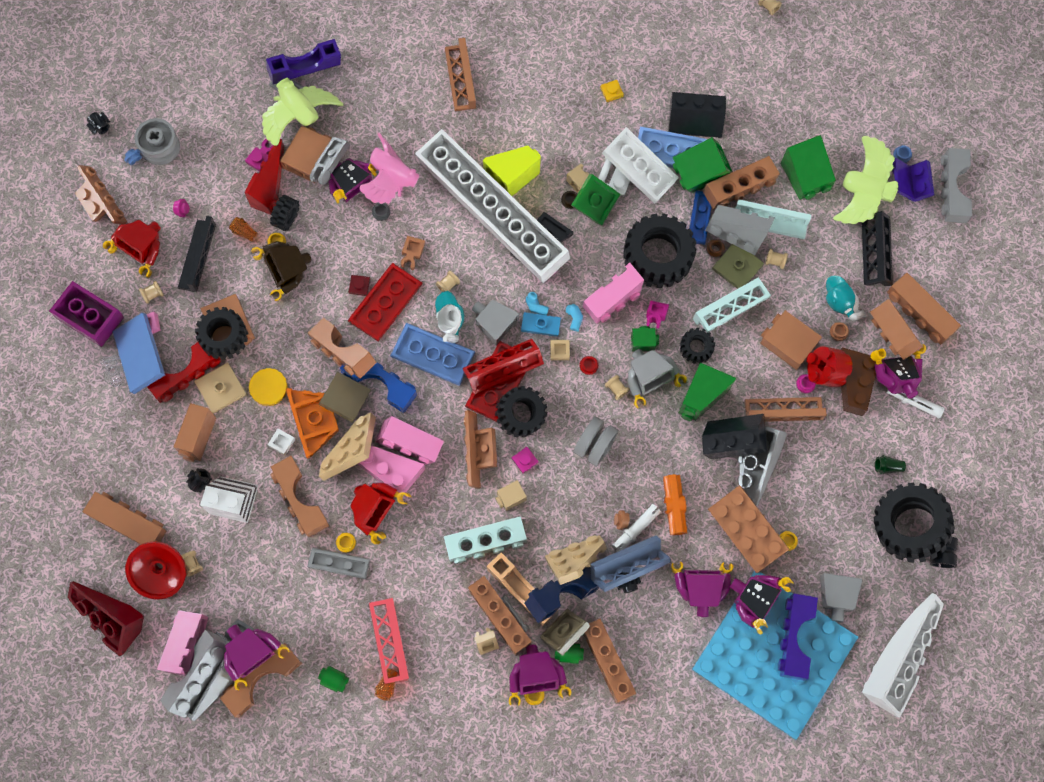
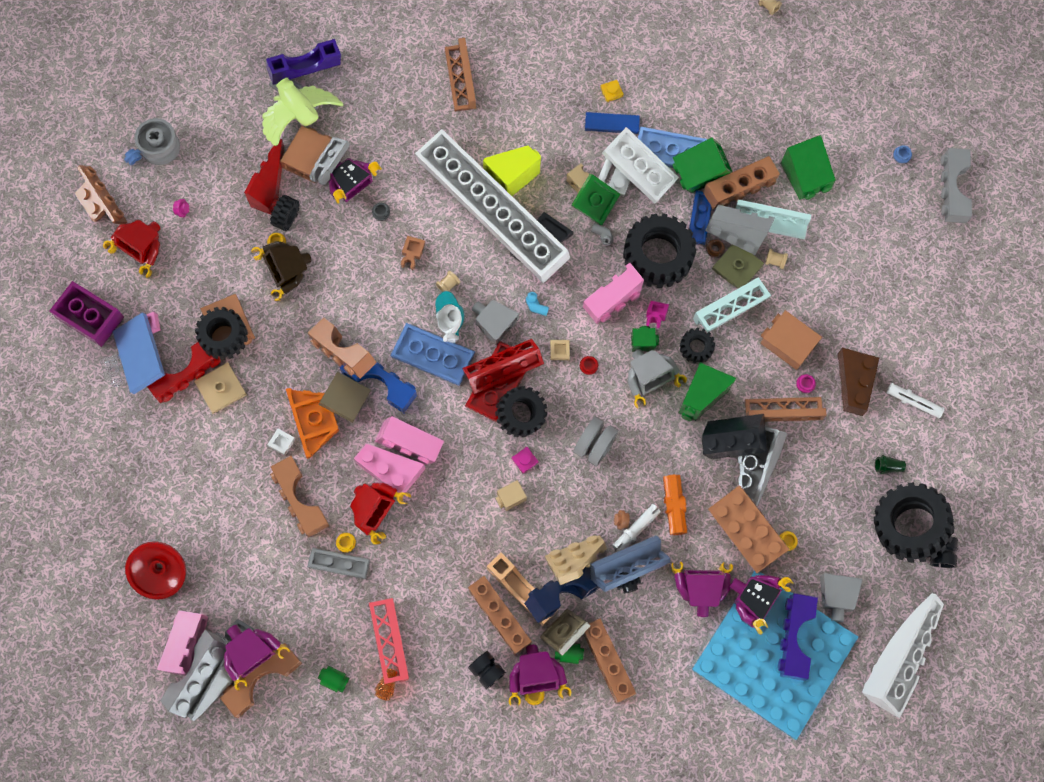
(98, 123): black gear -> none
(113, 617): dark red wedge -> none
(121, 519): nougat brick -> none
(151, 292): tan bush -> none
(192, 564): tan bush -> none
(194, 432): nougat brick -> none
(197, 254): black fence -> none
(198, 479): black gear -> none
(229, 498): white slope -> none
(242, 229): clear orange cone -> none
(258, 155): dark pink plate -> none
(268, 387): yellow tile -> none
(351, 449): tan plate -> none
(359, 285): dark red plate -> none
(385, 302): red tile -> none
(392, 175): bright pink animal -> none
(480, 449): nougat bracket -> none
(486, 642): tan tile -> none
(486, 669): none -> black wheel
(505, 599): light grey hinge -> none
(512, 526): light aqua brick -> none
(540, 324): dark azure plate -> none
(568, 198): dark brown plate -> none
(577, 316): medium azure arm -> none
(605, 234): none -> light grey arm
(611, 122): none -> blue tile
(617, 387): tan bush -> none
(697, 114): black slope -> none
(829, 367): red brick -> none
(839, 331): nougat plate -> none
(842, 298): teal hair -> none
(870, 184): yellowish green animal -> none
(883, 249): black fence -> none
(895, 330): nougat brick -> none
(899, 374): torso -> none
(914, 181): dark purple bracket -> none
(923, 308): nougat brick -> none

